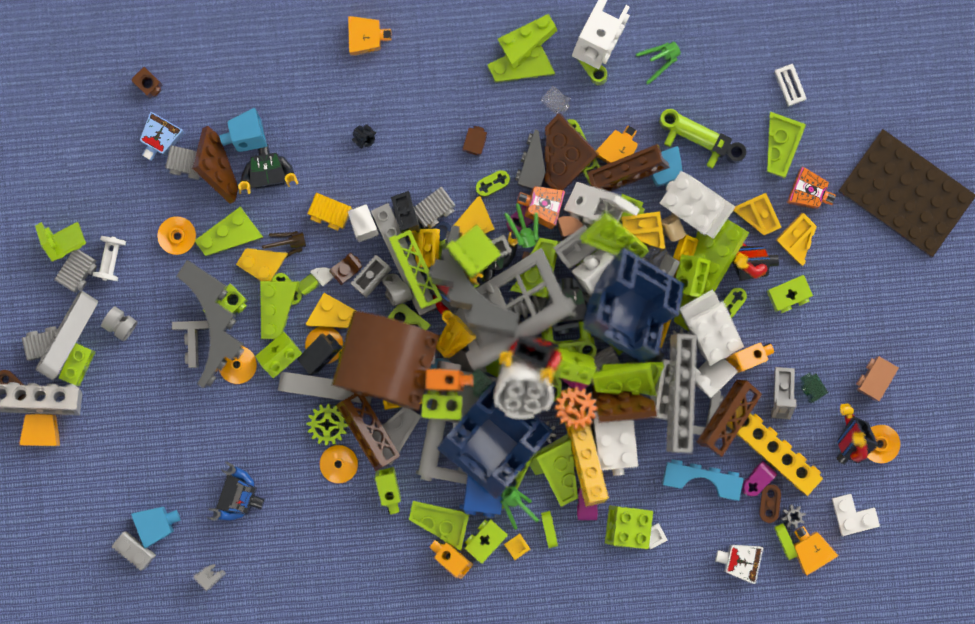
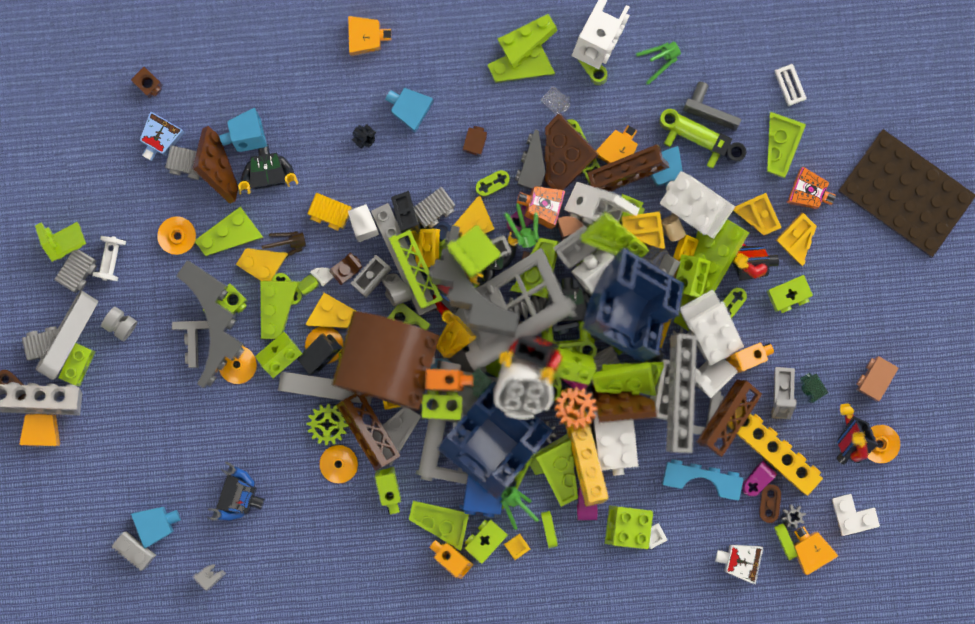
(409, 107): none -> dark azure torso
(695, 107): none -> dark grey piece

